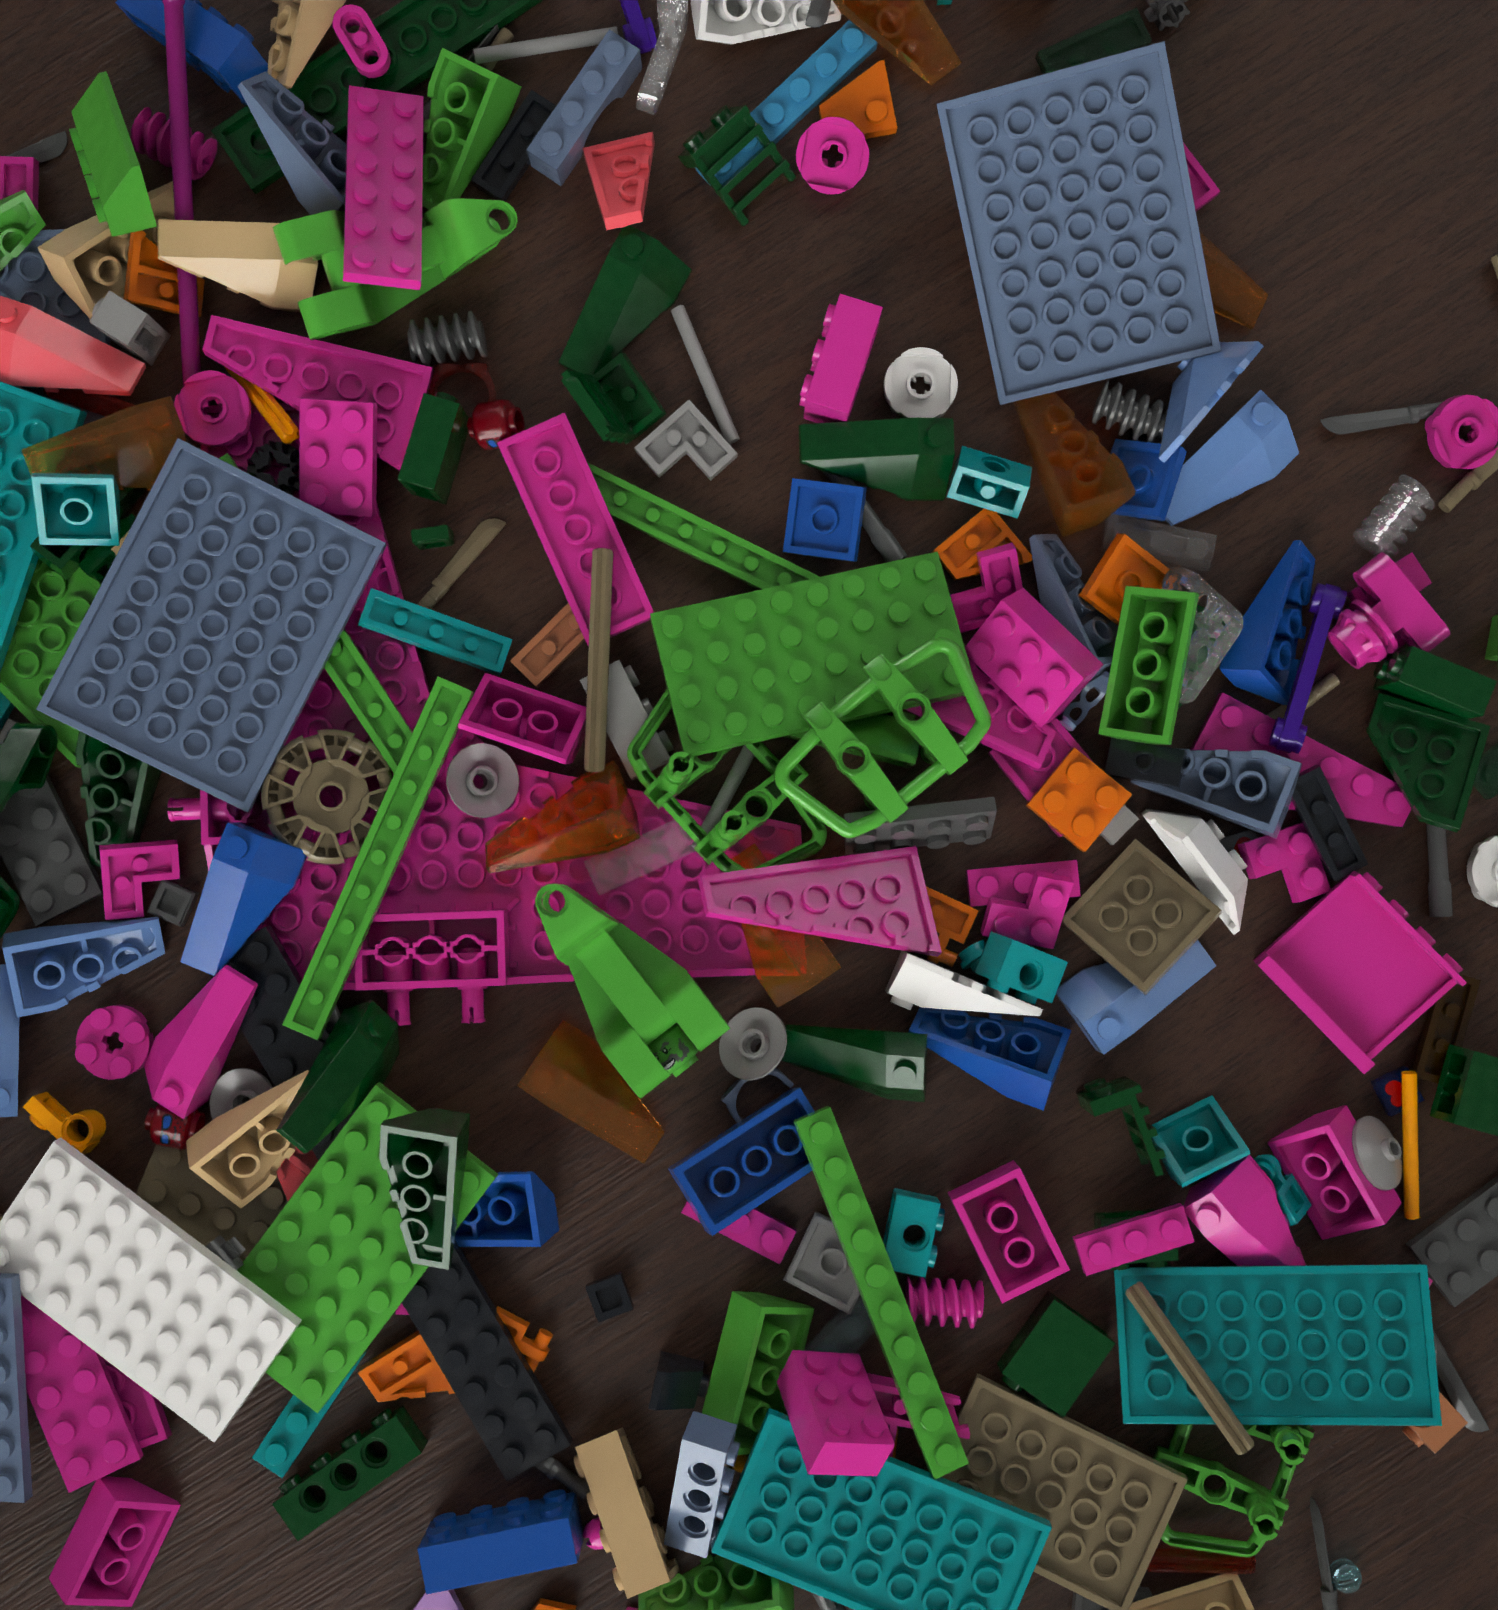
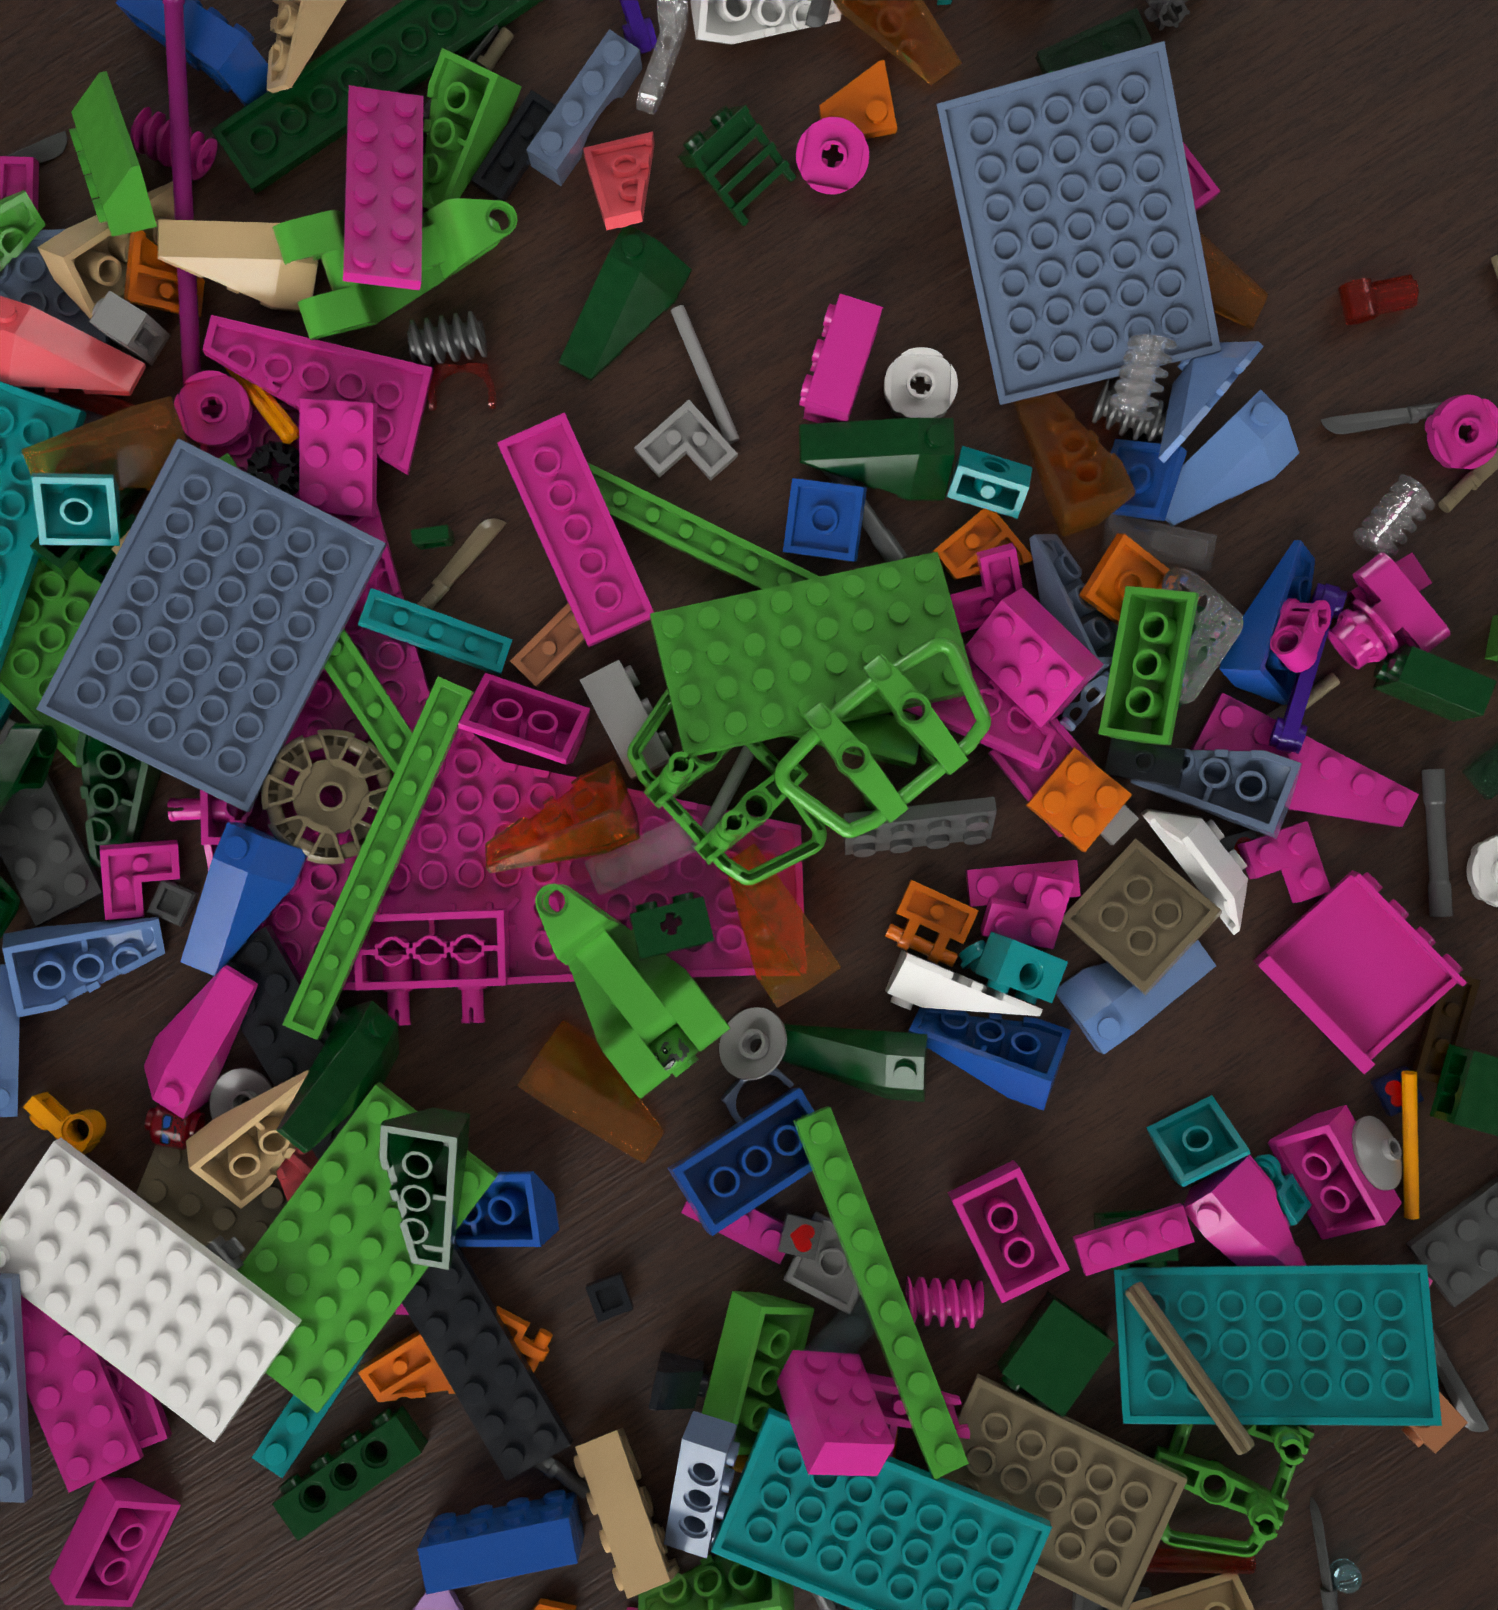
(94, 1050): dark pink plate -> none
(303, 147): sand blue wedge -> none
(363, 43): dark pink plate -> none
(434, 447): dark green brick -> none
(494, 422): dark red head -> none
(499, 779): light grey dish -> none
(540, 45): light grey bar -> none
(591, 1531): dark pink hinge -> none
(598, 660): dark tan axle -> none
(615, 400): dark green plate -> none
(691, 932): none -> dark green brick
(800, 1236): none -> dark grey tile
(804, 90): dark azure plate -> none
(850, 898): dark pink wing -> none
(912, 1209): teal brick -> none
(1120, 1093): dark green plate -> none
(1139, 375): none -> clear piece
(1300, 633): none -> dark pink piece
(1326, 824): black plate -> none
(1366, 299): none -> clear red piece
(1429, 757): dark green plate -> none

